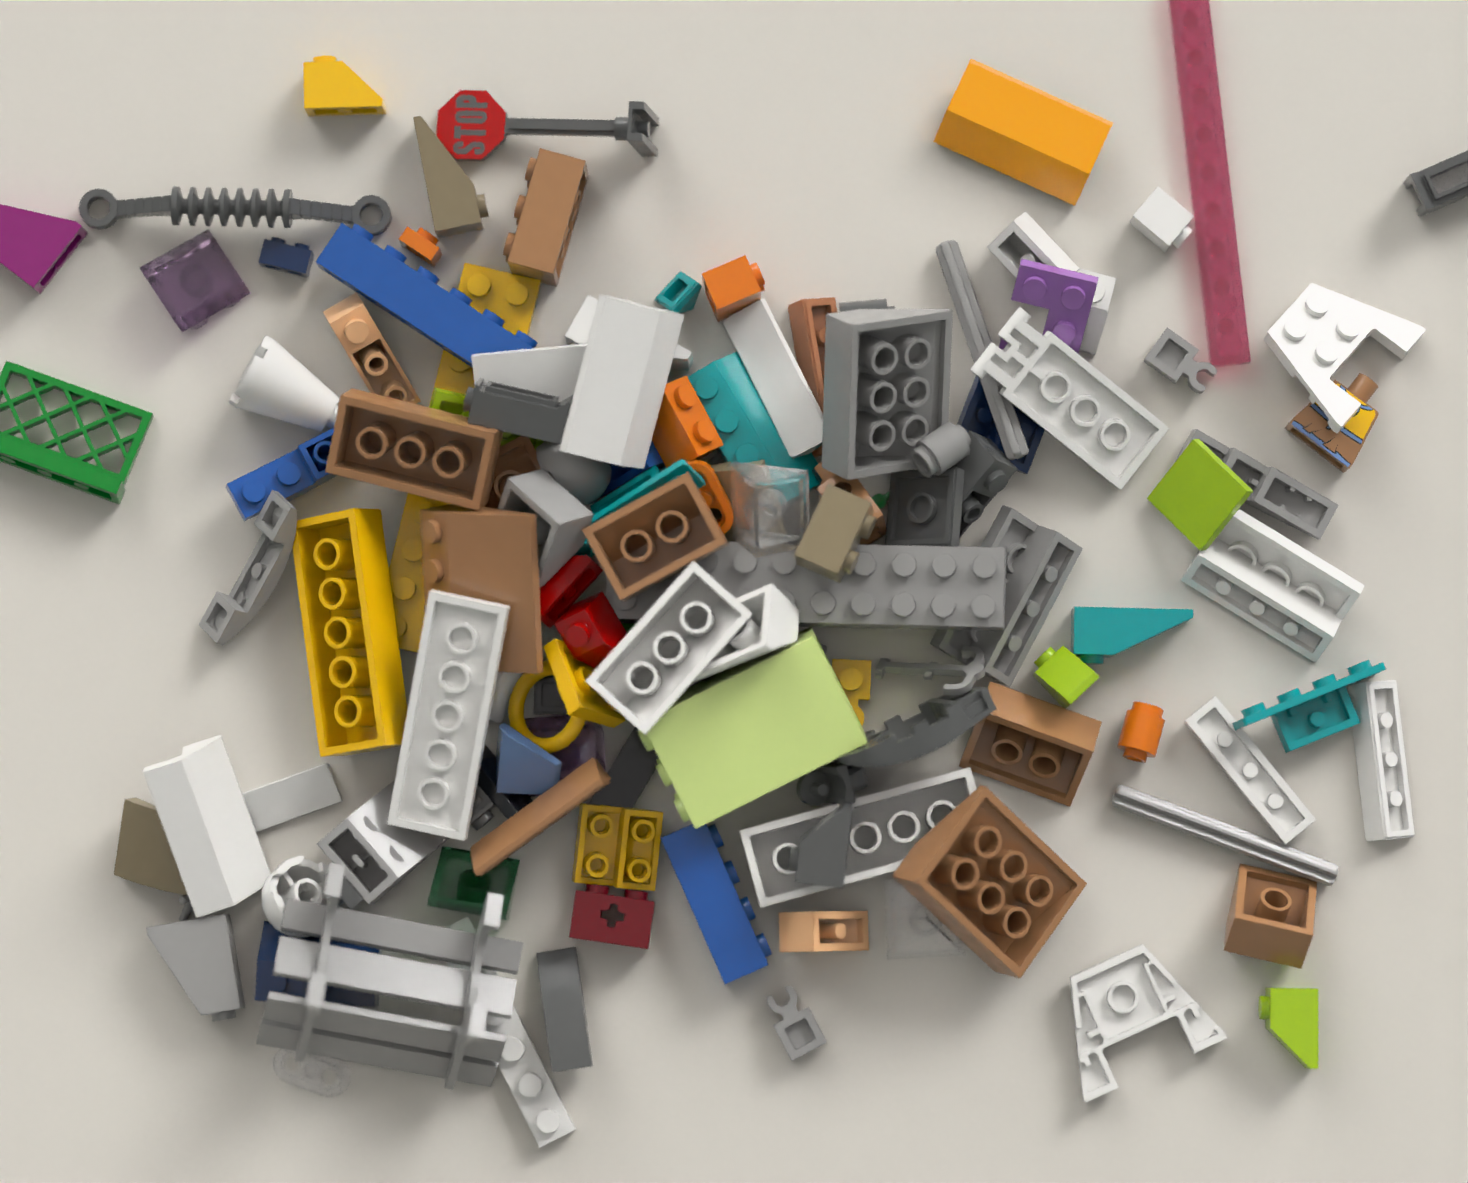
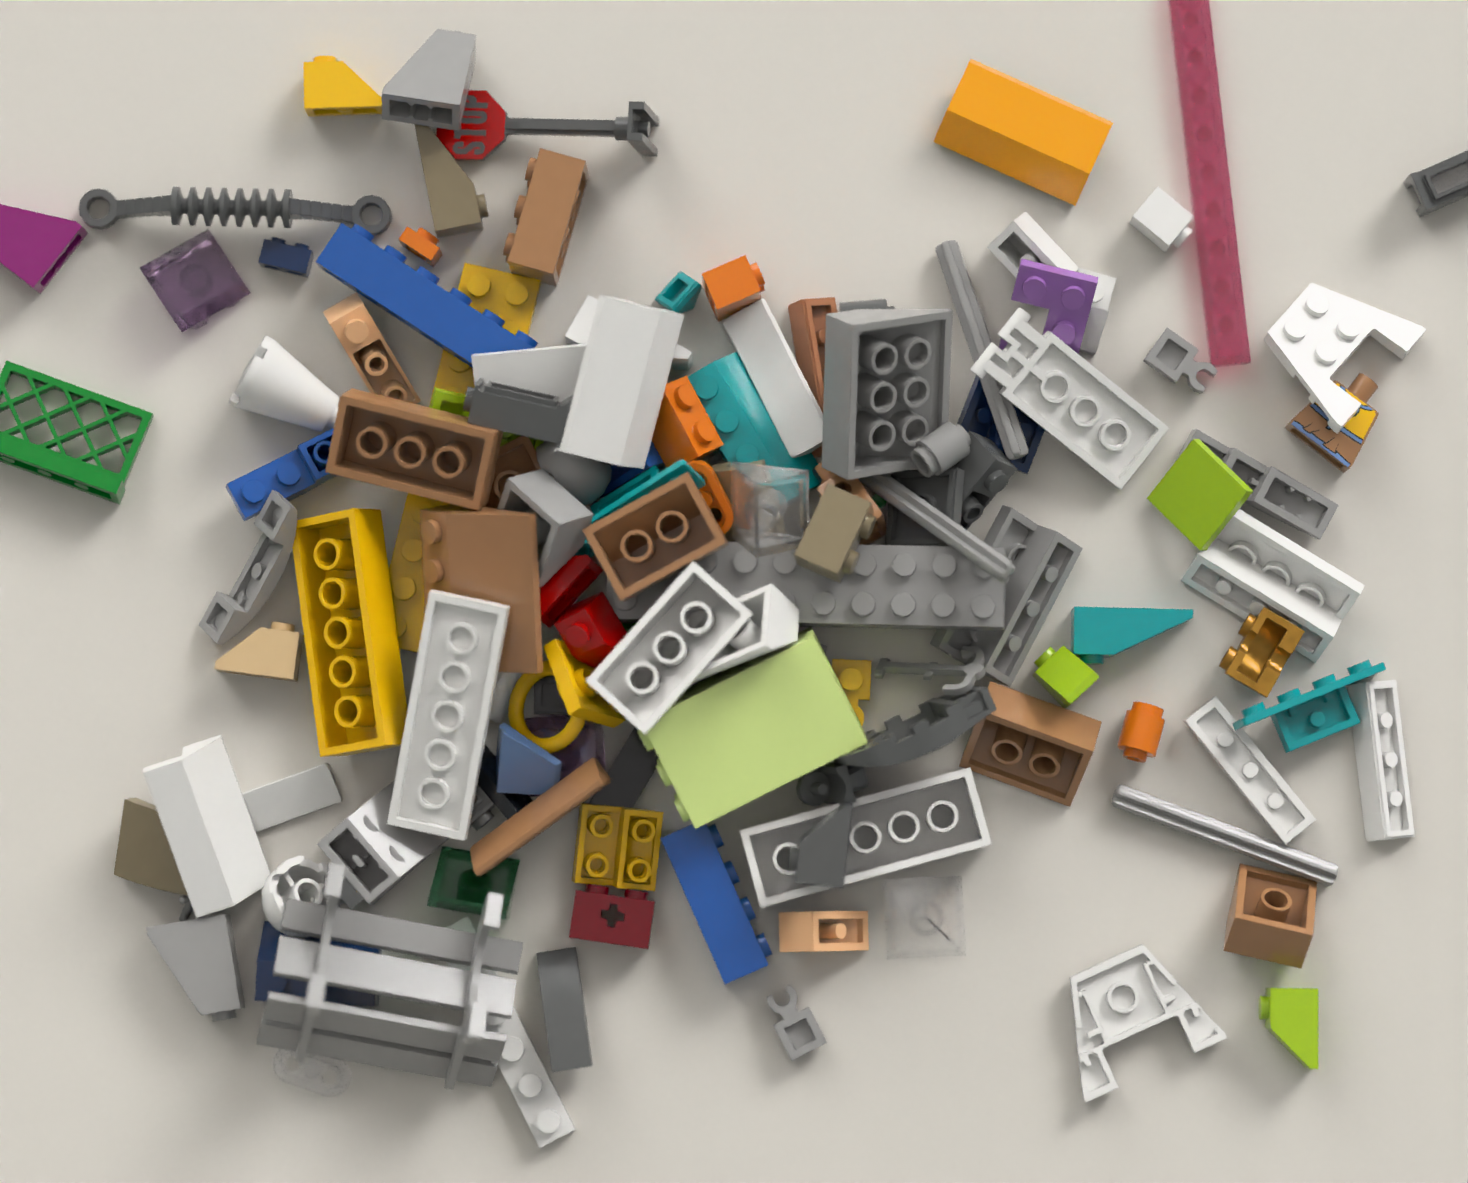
(266, 654): none -> tan slope
(433, 82): none -> light grey slope
(940, 525): none -> light grey axle
(991, 882): medium nougat slope -> none
(1262, 652): none -> pearl gold cylinder

